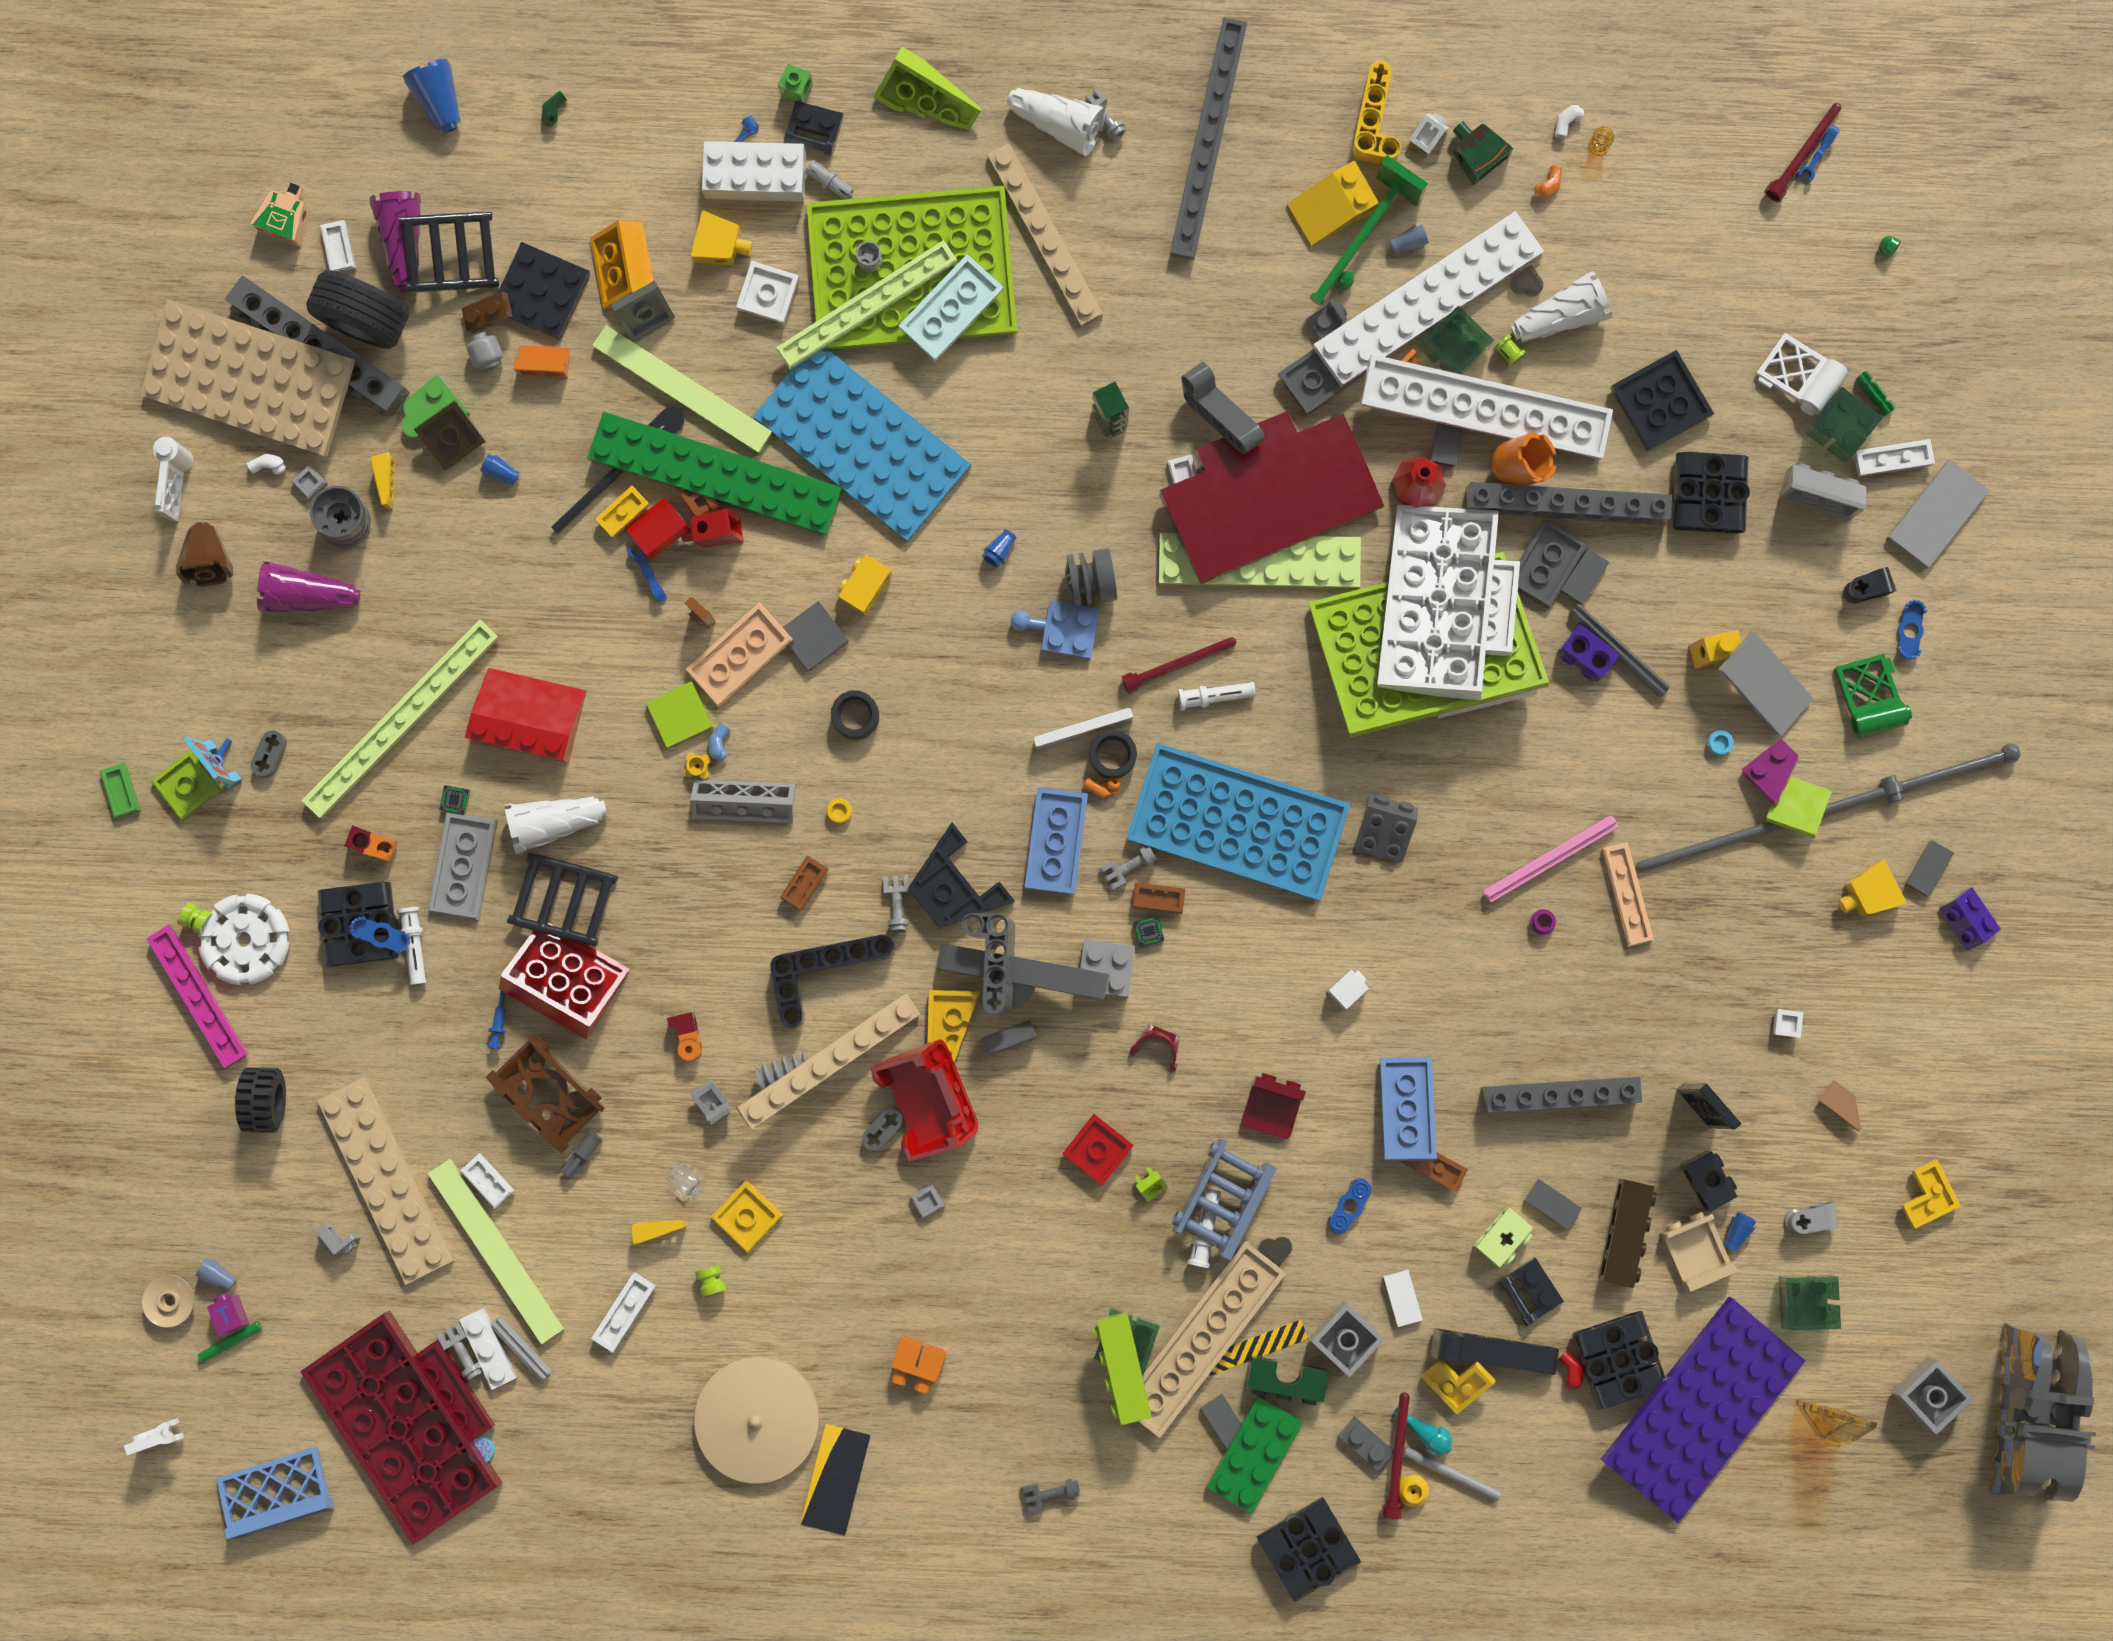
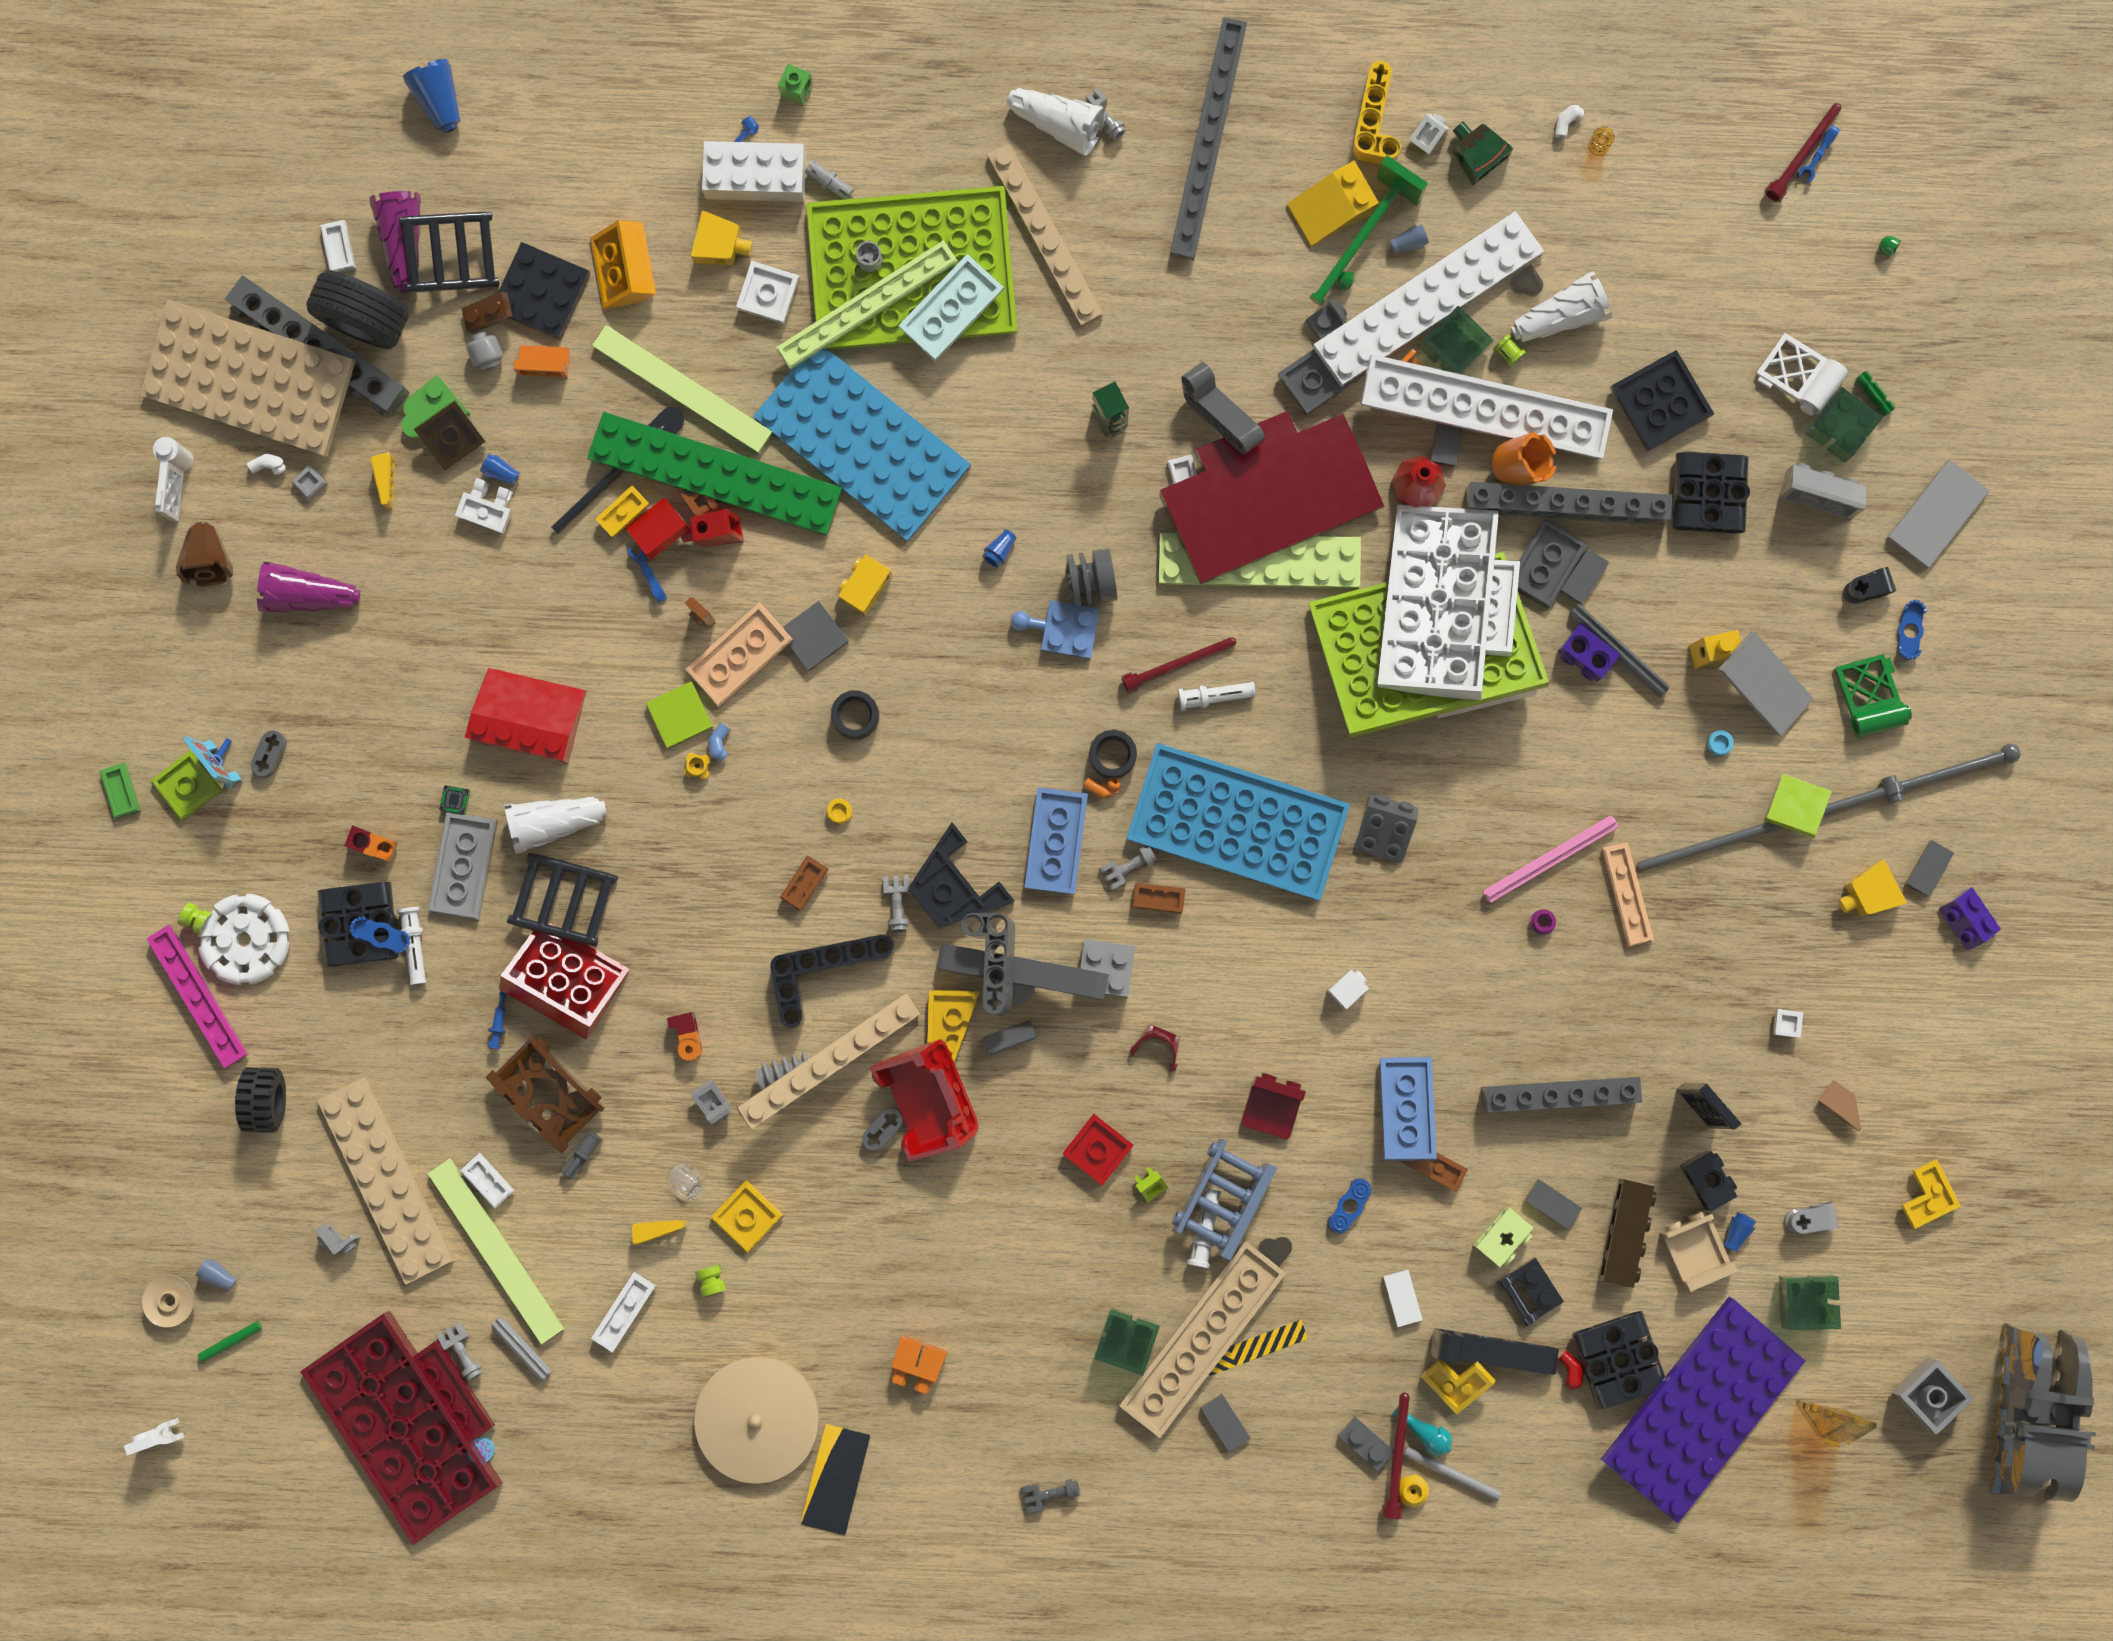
(227, 1313): magenta brick -> none
(281, 1515): medium blue fence -> none
(283, 216): torso -> none
(330, 507): dark grey wheel -> none
(400, 719): yellowish green plate -> none
(483, 512): none -> white plate
(488, 1348): white plate -> none
(550, 108): dark green arm -> none
(643, 311): dark grey plate -> none
(742, 805): light grey fence -> none
(816, 121): black plate -> none
(921, 89): lime wedge -> none
(927, 1201): light grey tile -> none
(1083, 728): white tile -> none
(1123, 1368): lime brick -> none
(1148, 931): tile -> none
(1254, 1454): green plate -> none
(1277, 1548): black connector -> none
(1309, 1385): dark green arch -> none
(1346, 1339): light grey brick -> none
(1551, 185): orange arm -> none
(1772, 770): magenta wing -> none
(1894, 458): white plate -> none

